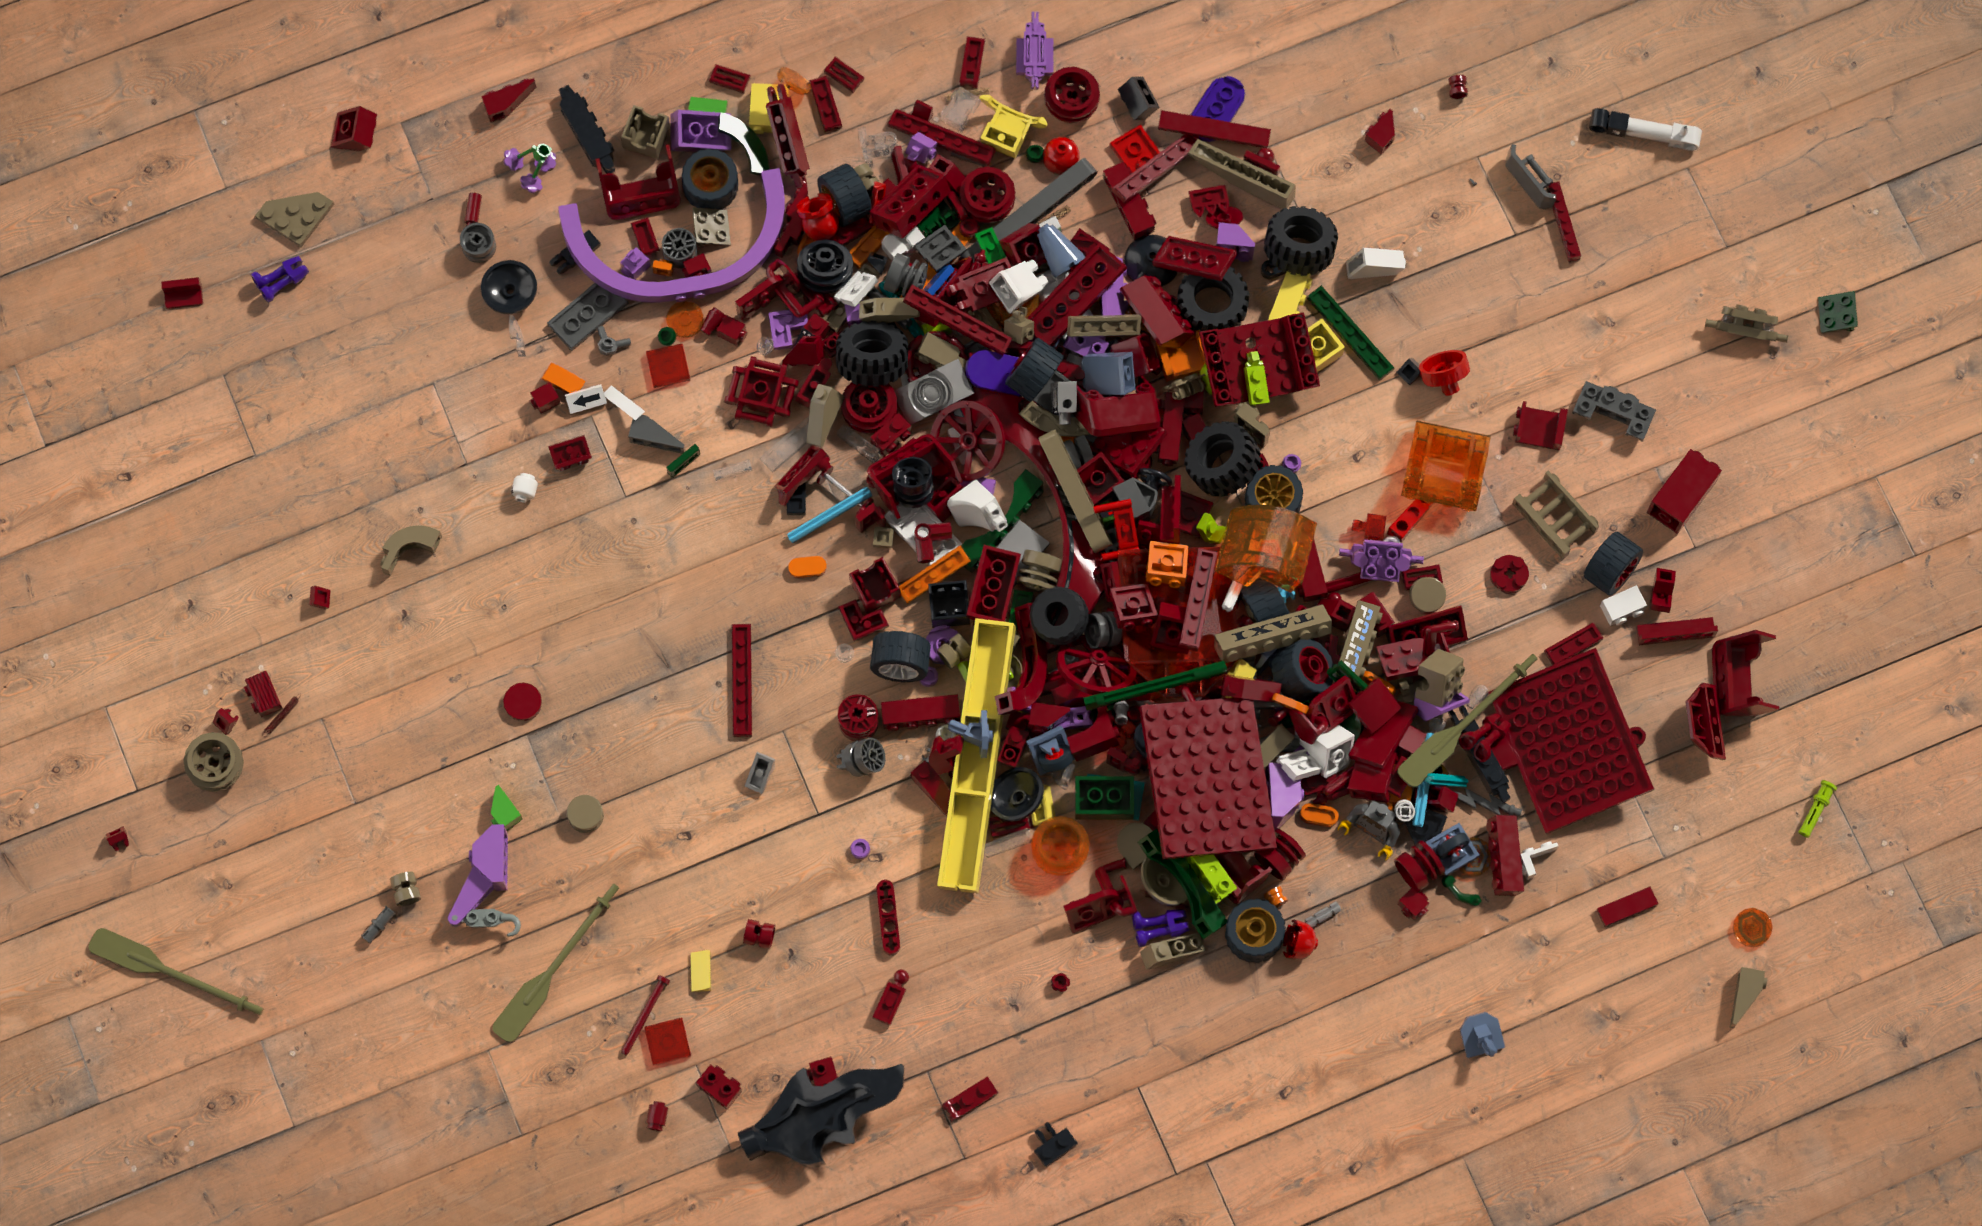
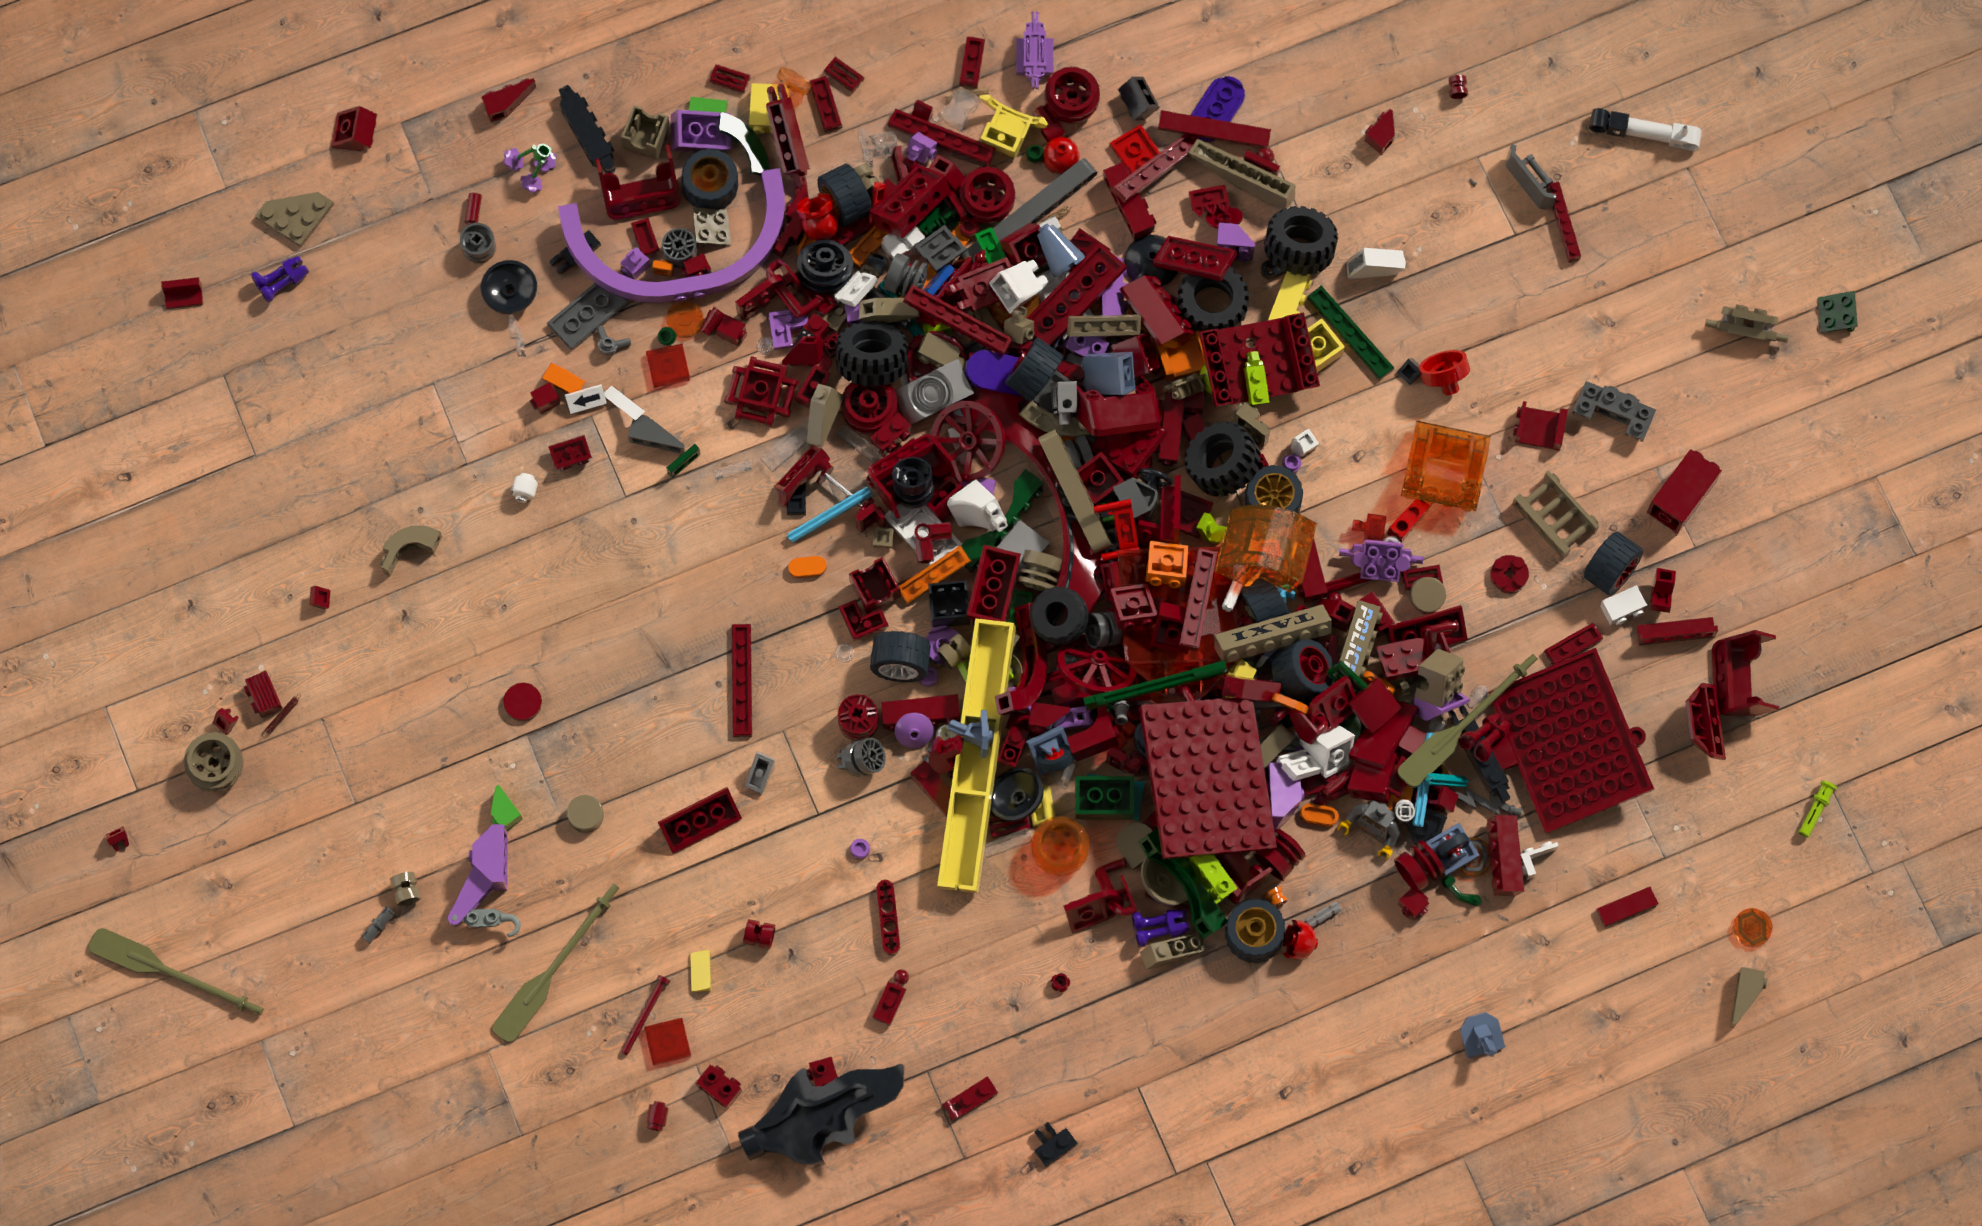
(699, 820): none -> dark red slope
(913, 723): none -> medium lavender dish
(1053, 129): none -> dark red piece
(1303, 443): none -> white plate

